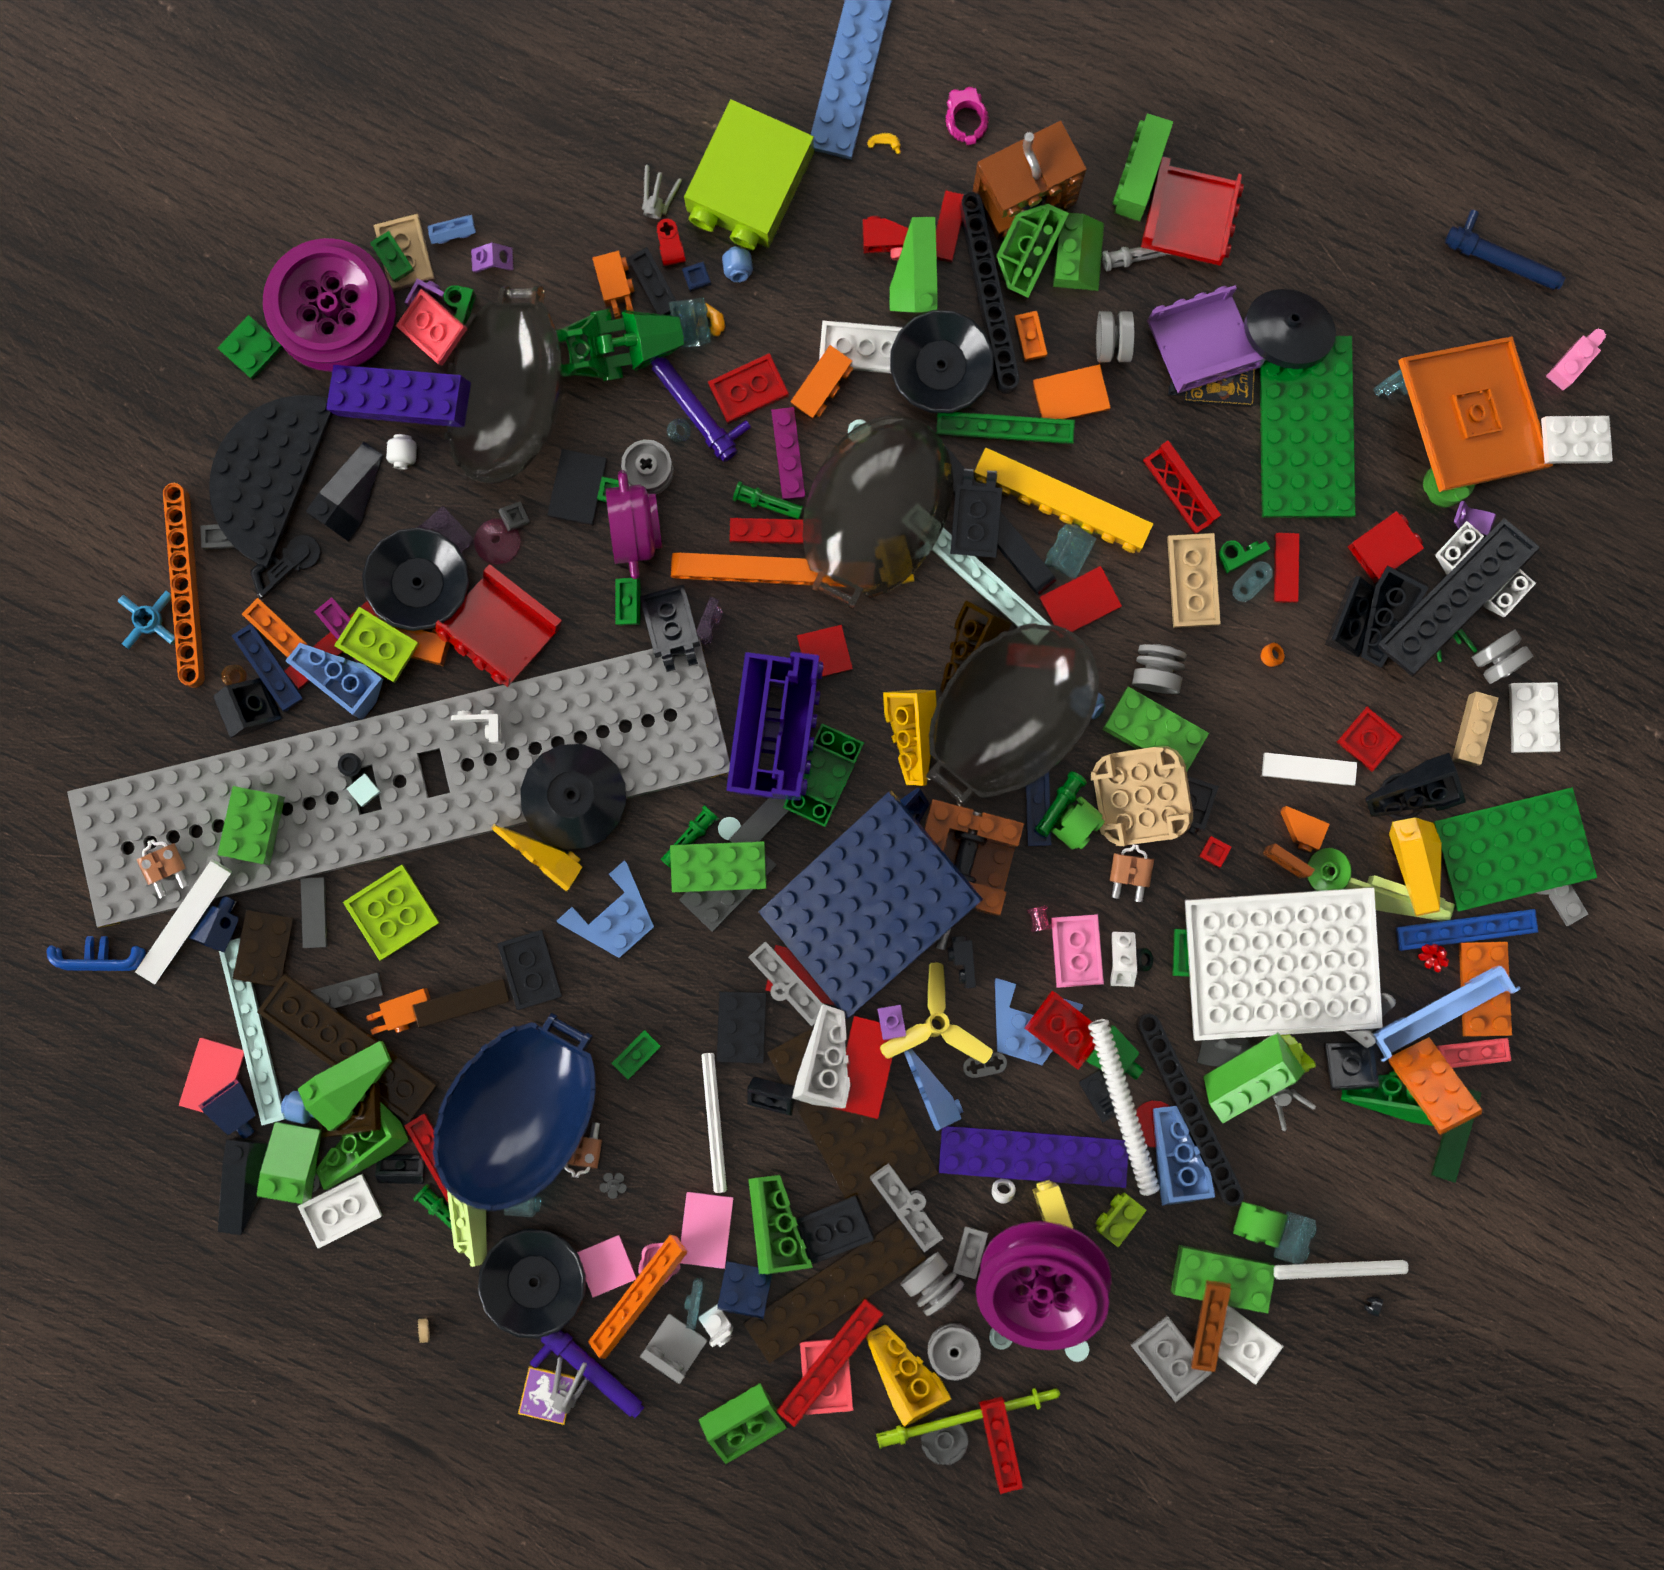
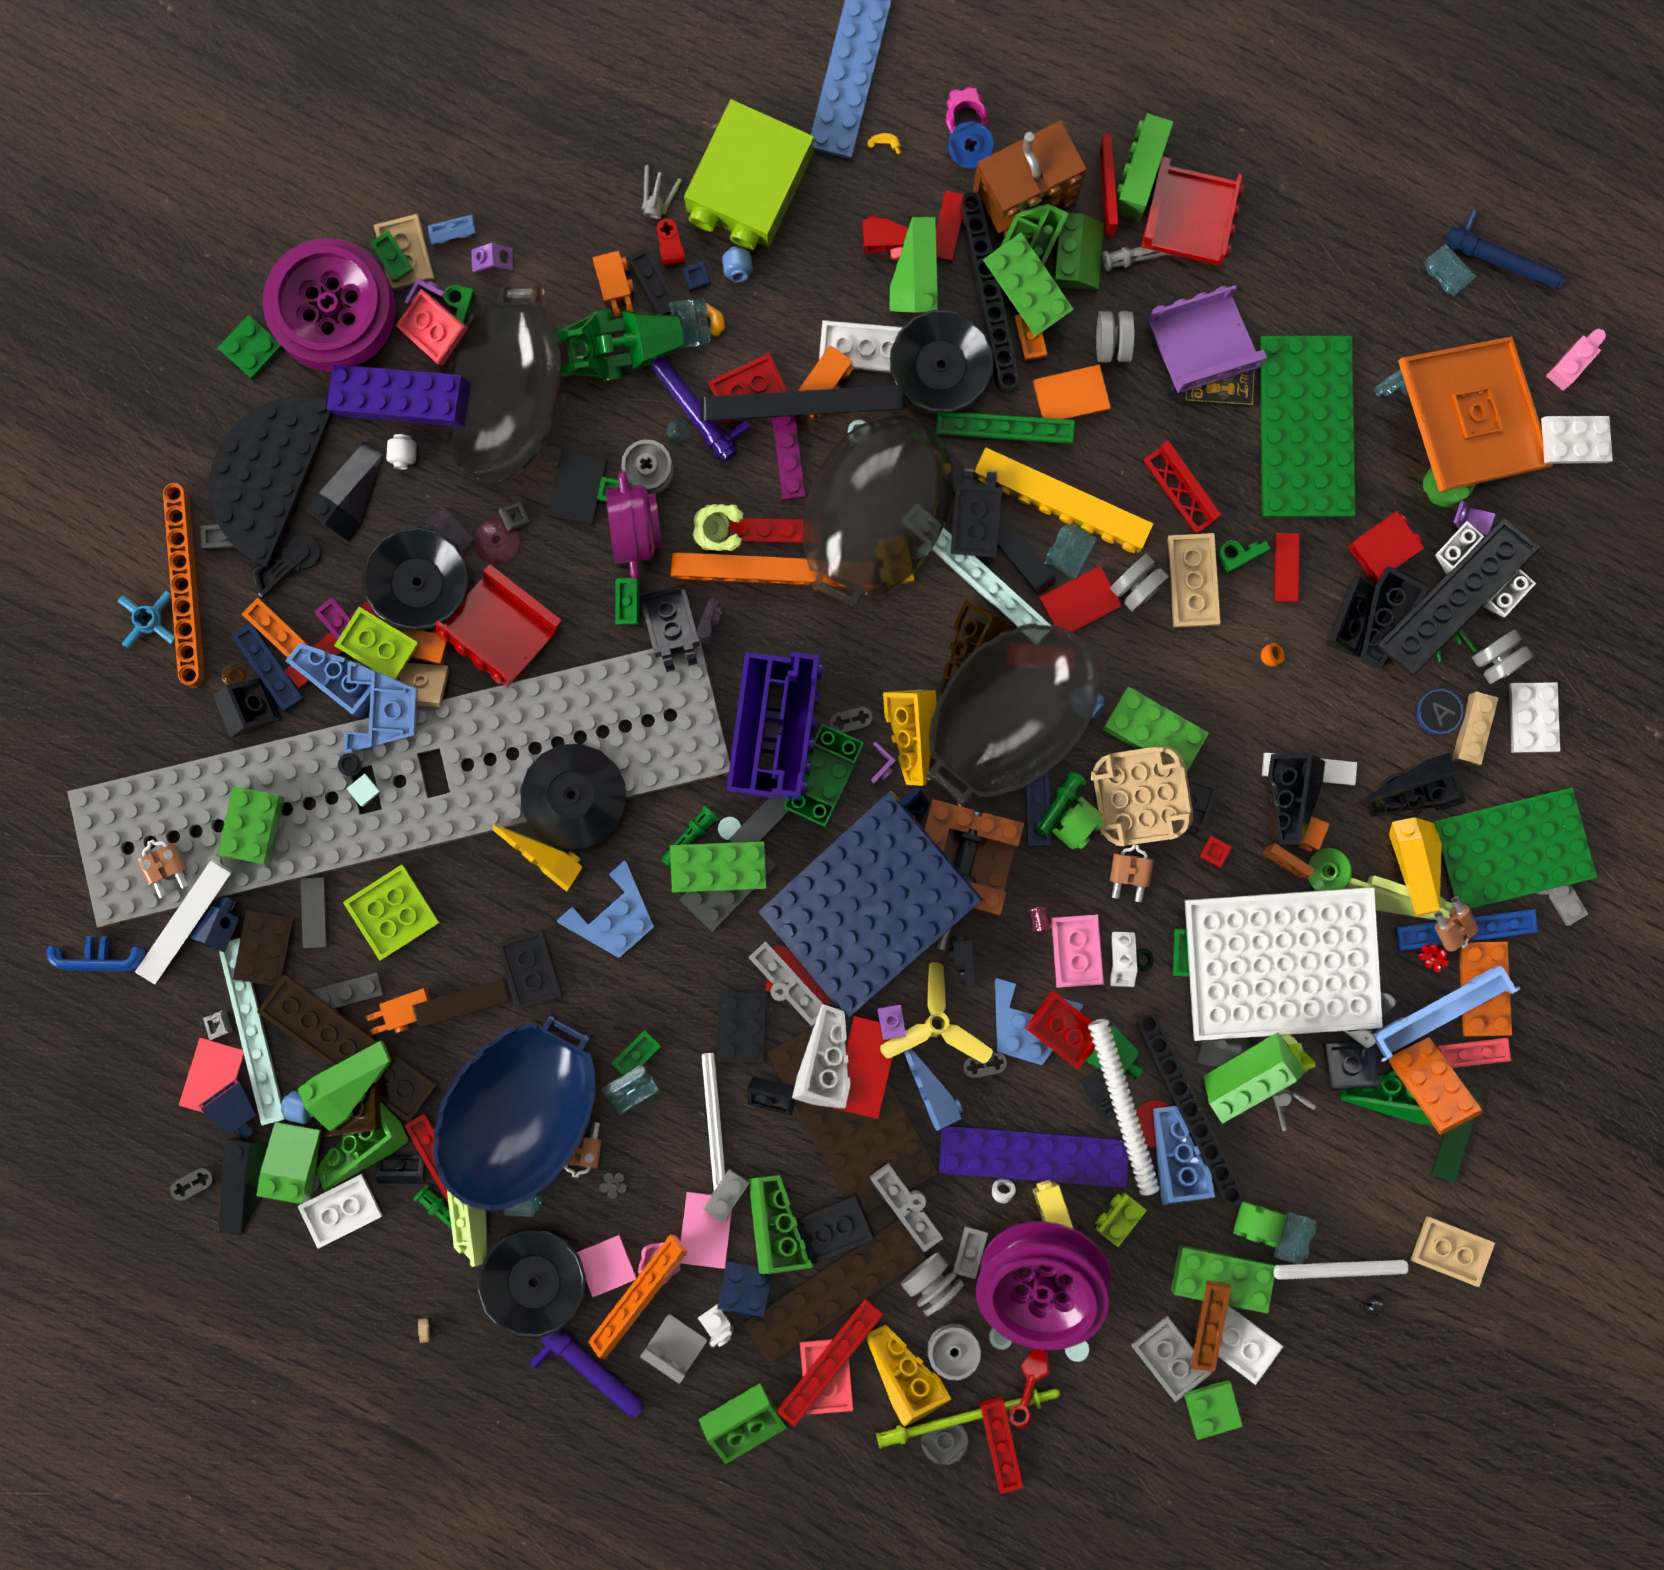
(190, 1179): none -> dark grey beam
(217, 1025): none -> tile
(391, 709): none -> medium blue wing
(429, 680): none -> tan plate
(492, 731): white bracket -> none
(537, 1394): tile -> none
(566, 1399): light grey plant -> none
(631, 1089): none -> clear light blue bracket
(693, 1303): clear light blue plate -> none
(712, 527): none -> yellowish green hair
(726, 1195): none -> light grey plate
(757, 498): green pin -> none
(802, 403): none -> black beam
(830, 647): red tile -> none
(849, 715): none -> dark grey beam
(885, 770): none -> medium lavender bracket
(975, 132): none -> blue plate
(1028, 284): none -> bright green brick
(1035, 1368): none -> red piece
(1108, 186): none -> red tile
(1141, 584): none -> light grey wheel
(1158, 673): light grey wheel -> none
(1213, 1409): none -> bright green plate
(1251, 581): clear light blue plate -> none
(1290, 329): black dish -> none
(1295, 790): none -> black wedge
(1369, 739): red tile -> none
(1439, 711): none -> black tile
(1449, 270): none -> clear light blue bracket
(1452, 1251): none -> tan plate
(1457, 927): none -> nougat piece

